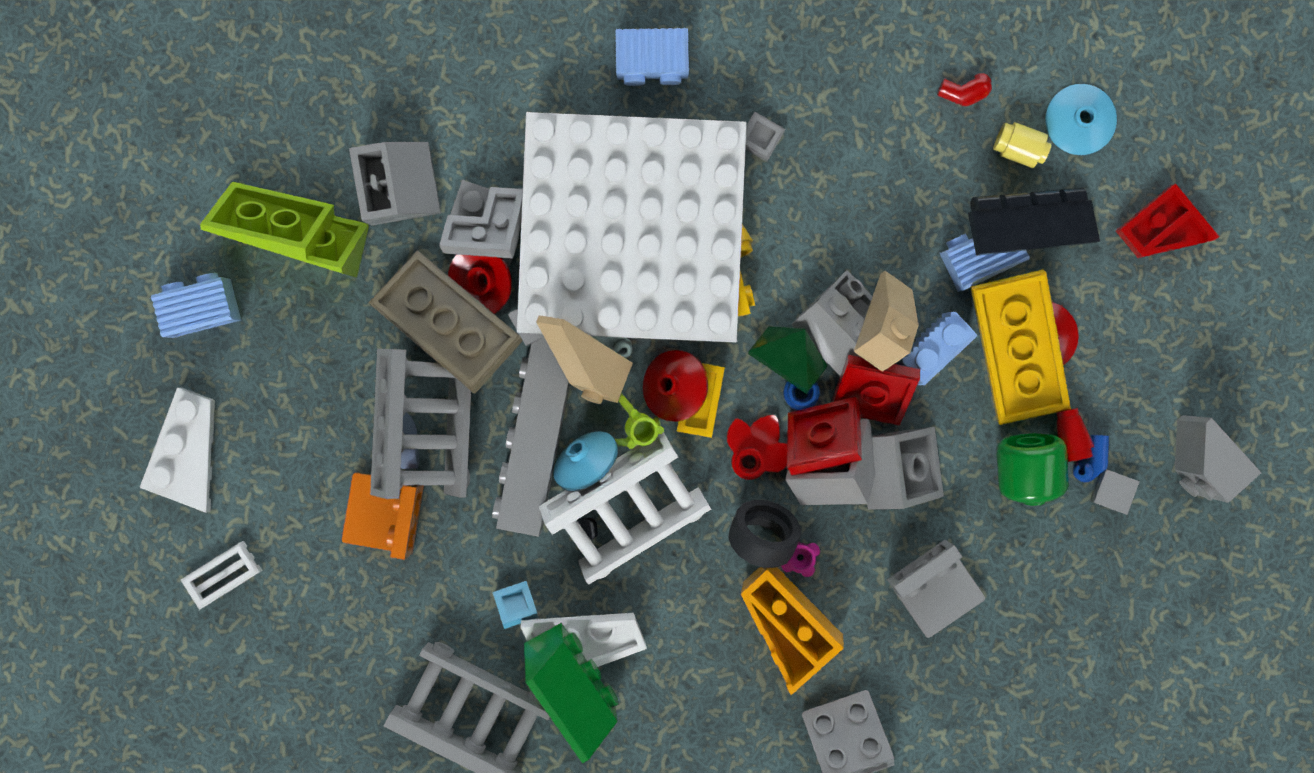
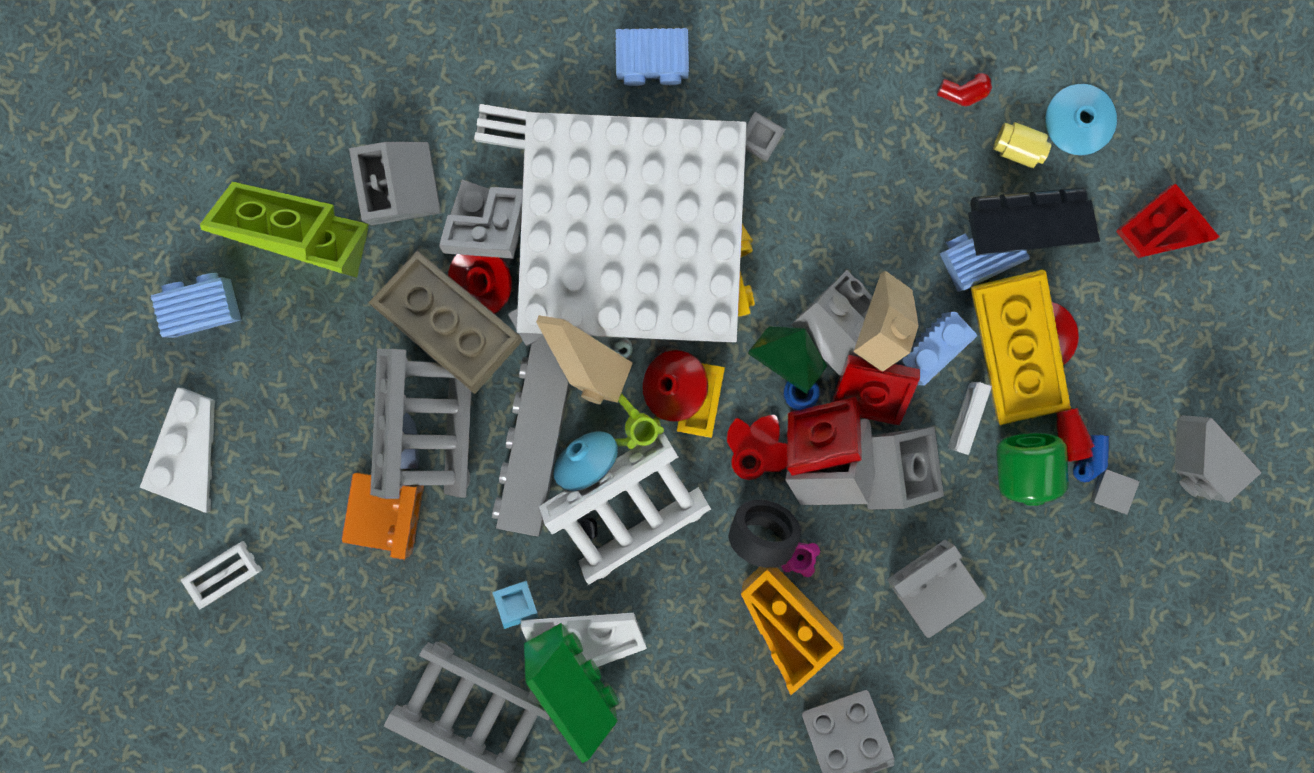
(483, 123): none -> white tile
(969, 417): none -> white tile

